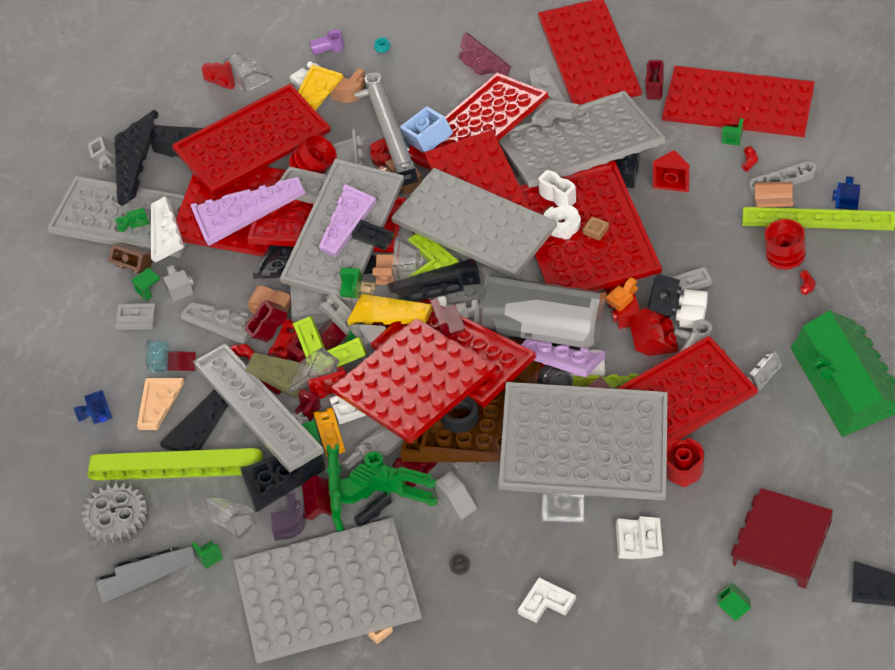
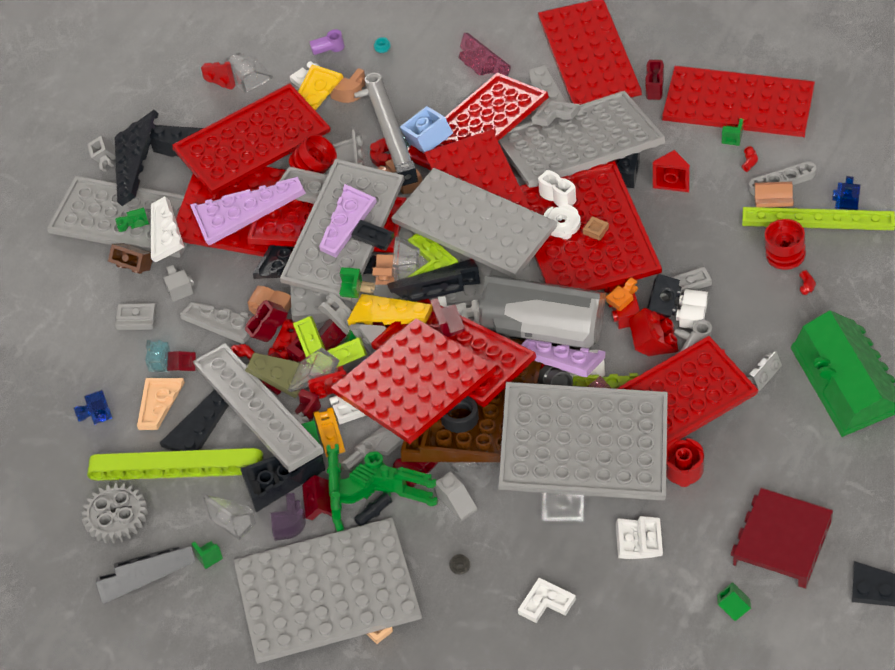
(143, 282): green panel -> none

